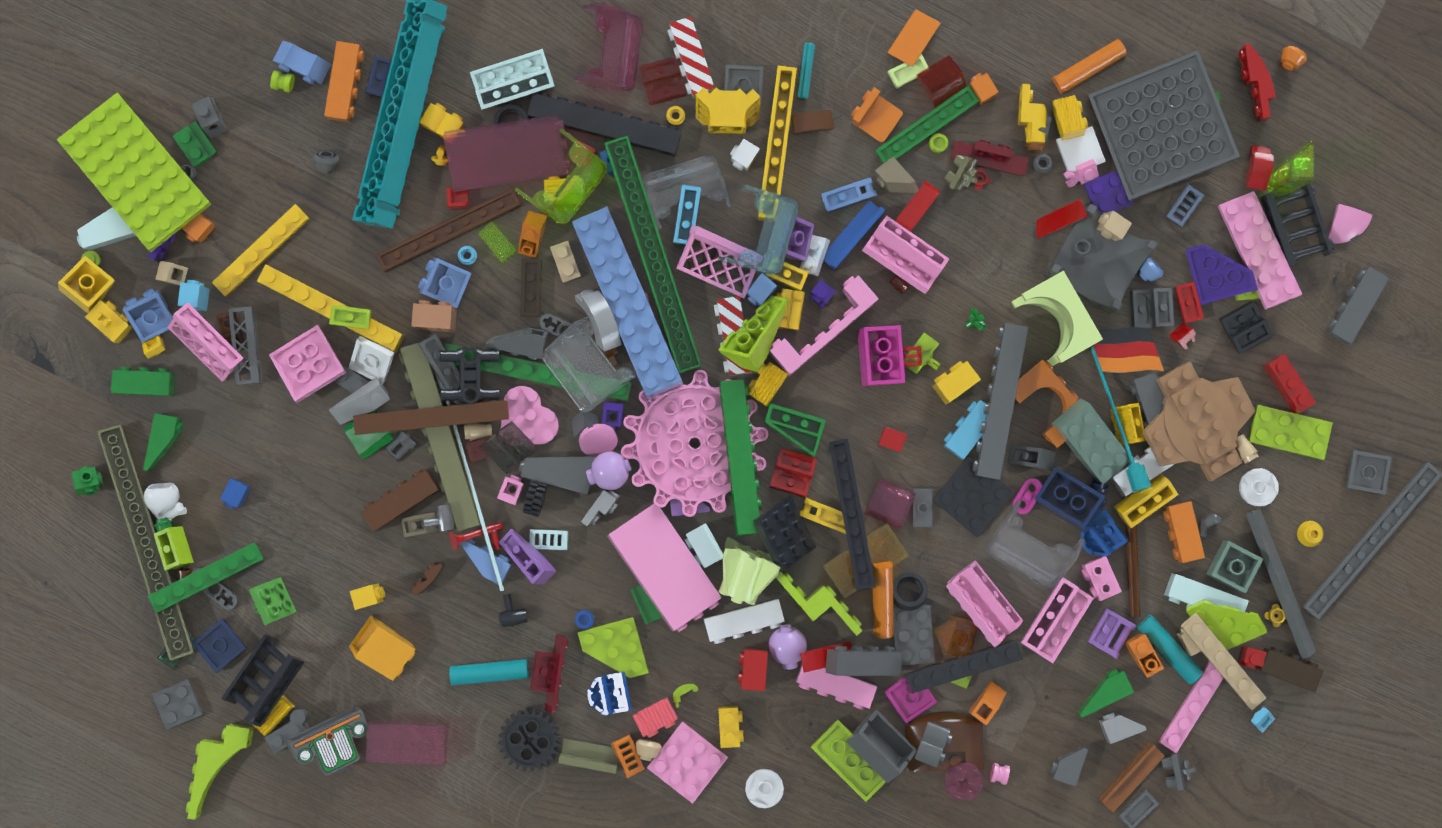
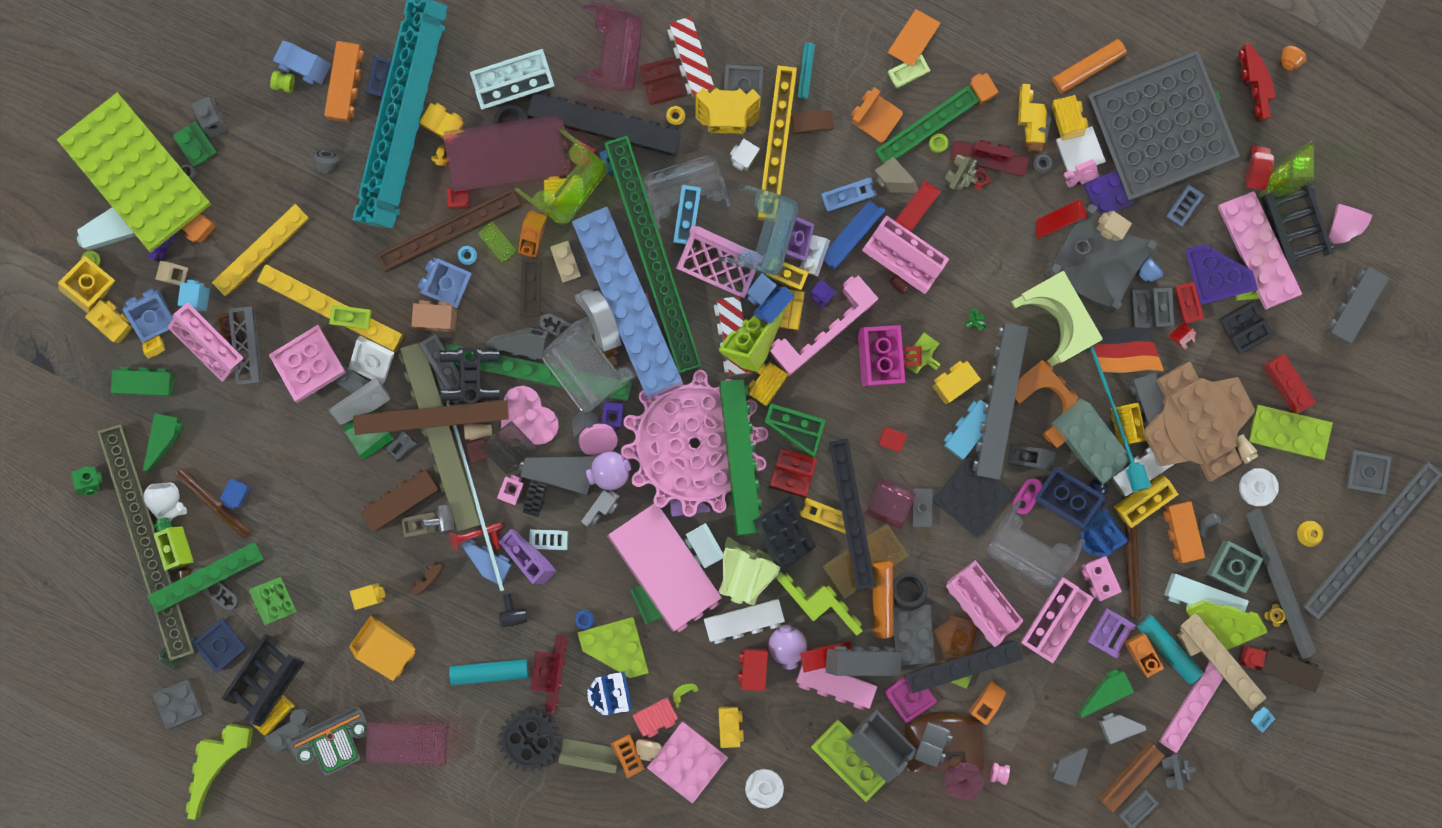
(212, 503): none -> reddish brown axle
(774, 304): none -> blue slope
(942, 80): clear red slope -> none

